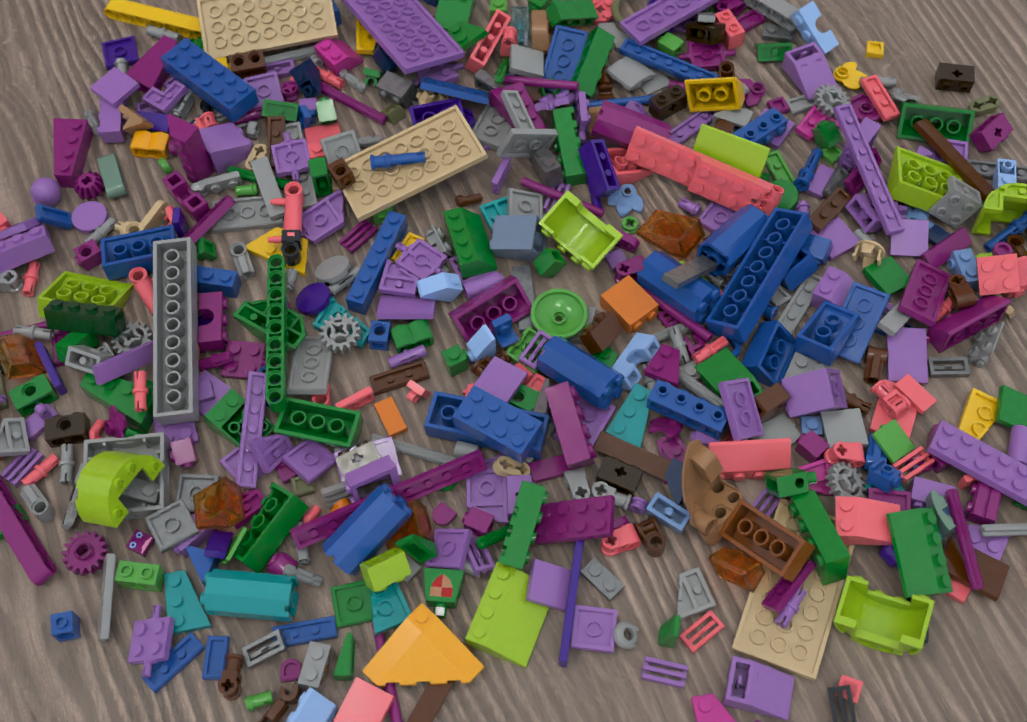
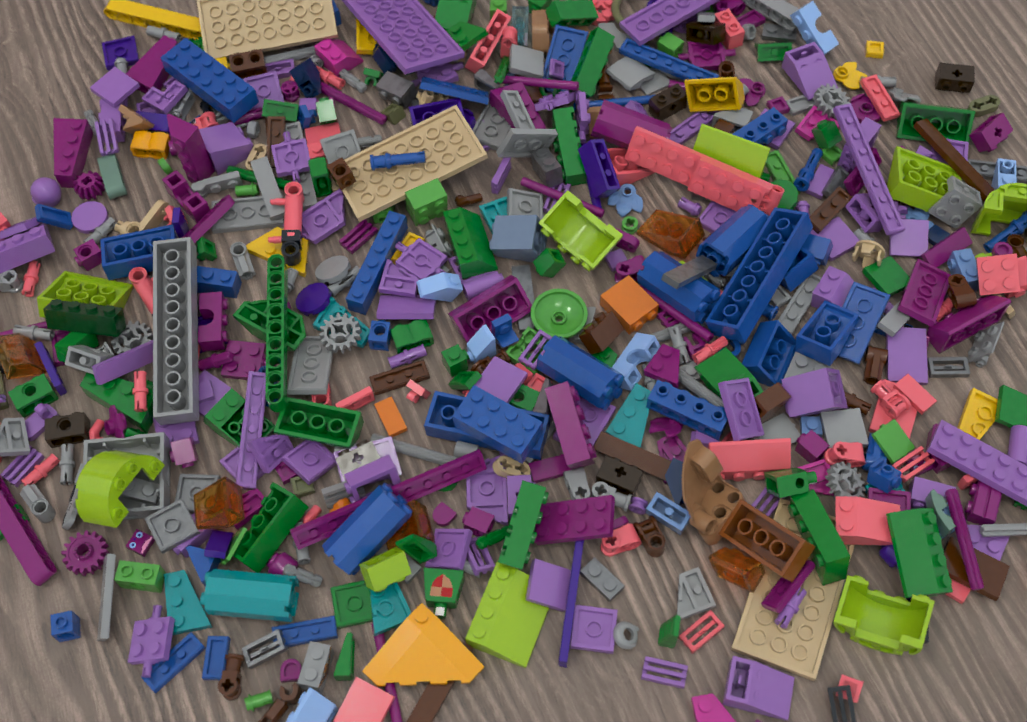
(104, 124): none -> medium lavender tile
(426, 202): none -> bright green brick
(465, 380): none -> green tile
(556, 69): none -> medium lavender slope
(750, 31): none -> light grey tile

